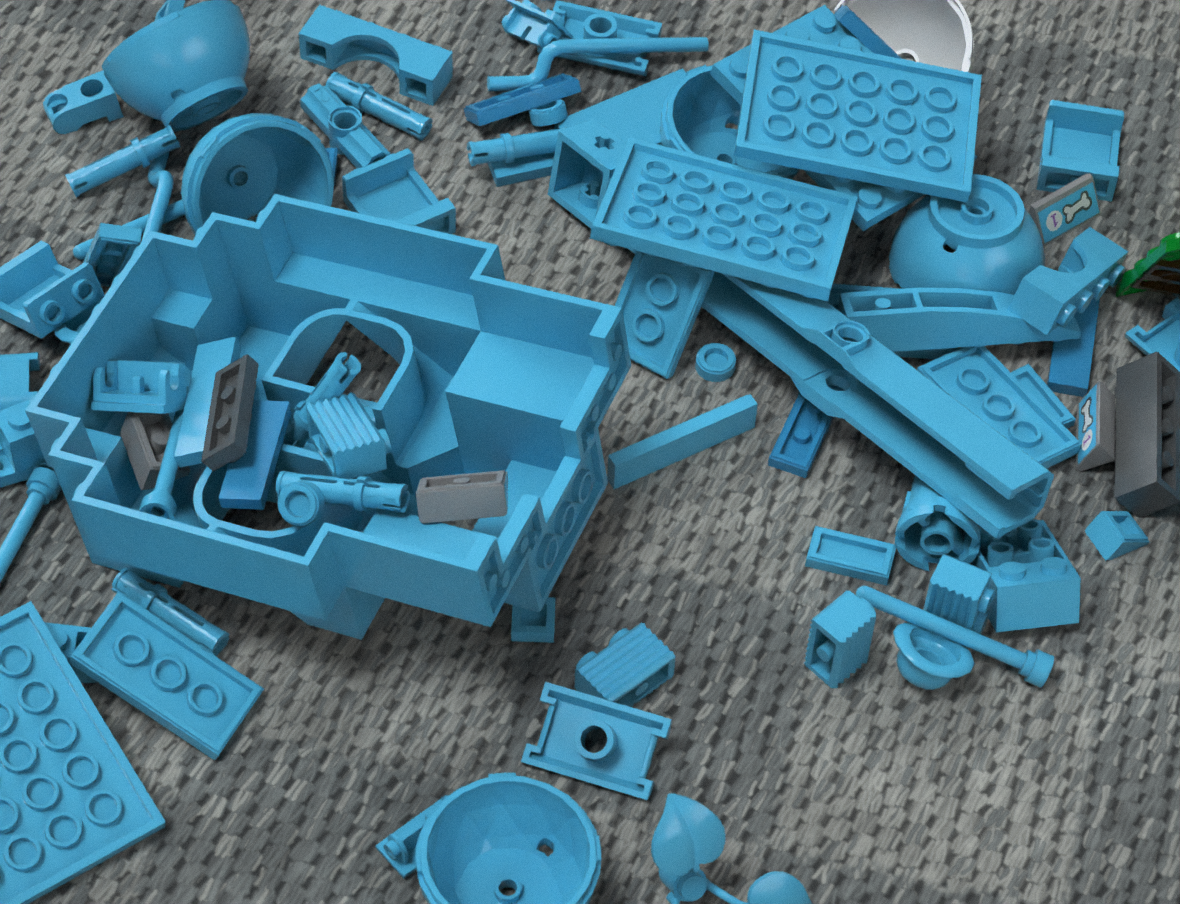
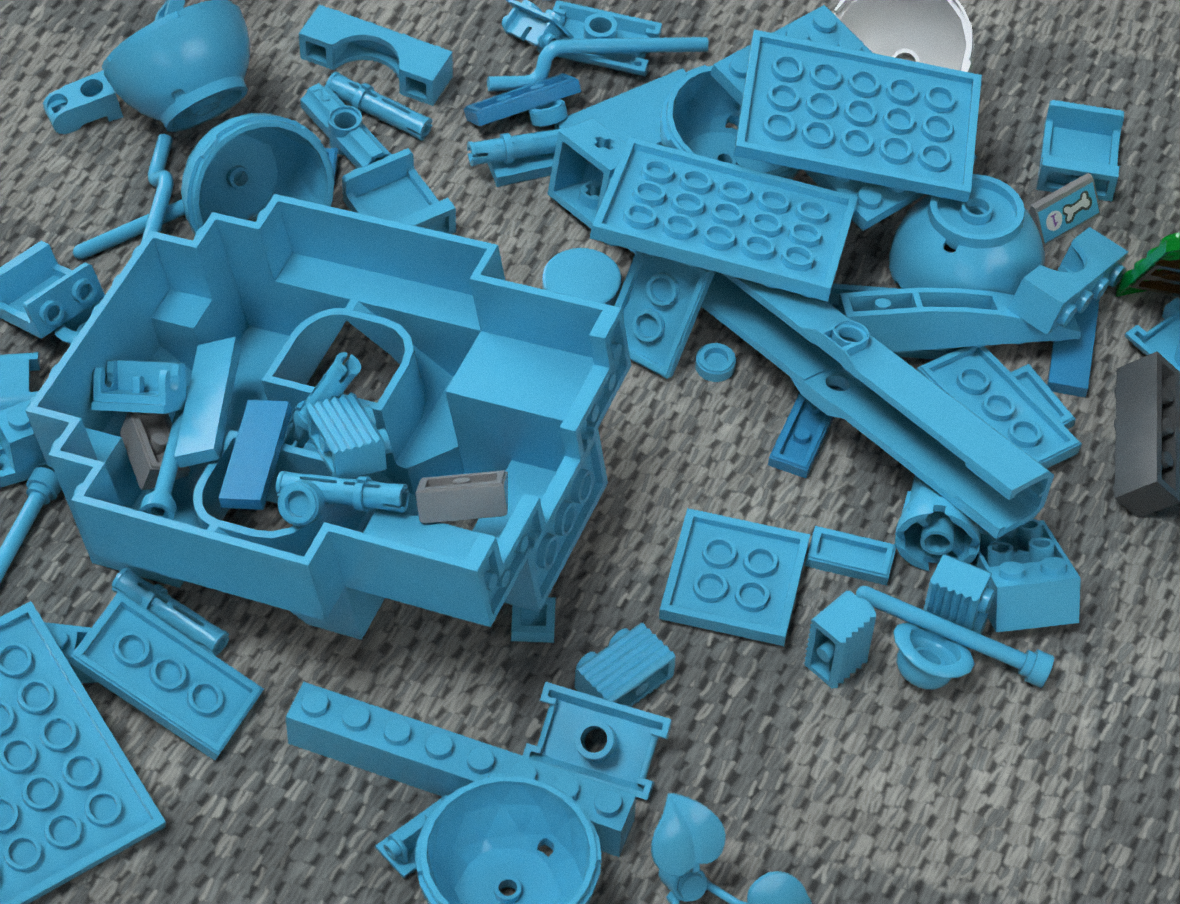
(112, 250): medium azure tile -> none
(123, 160): medium azure pin -> none
(230, 413): dark grey plate -> none
(439, 758): none -> medium azure brick
(584, 275): none -> medium azure tile
(681, 441): medium azure tile -> none
(734, 577): none -> medium azure plate
(863, 32): dark azure tile -> none
(1096, 428): light grey slope -> none
(1115, 534): medium azure slope -> none

